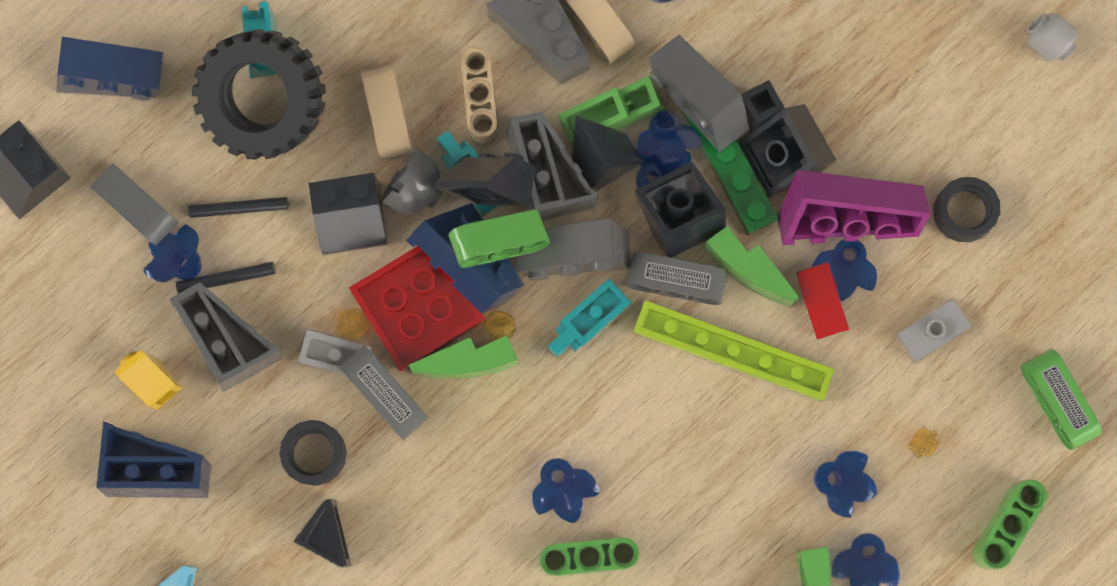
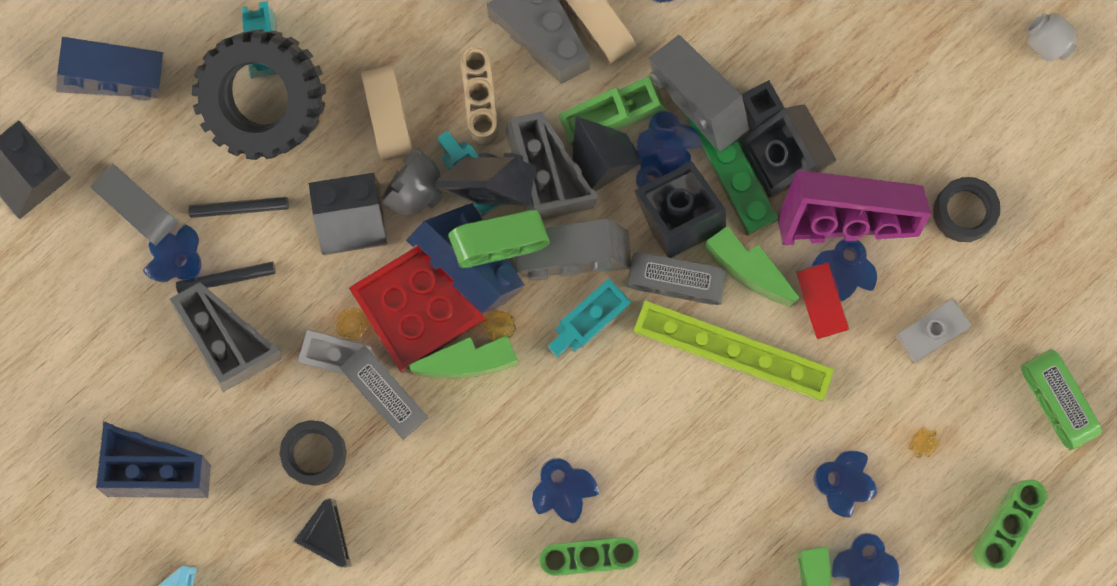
(148, 378): yellow slope -> none

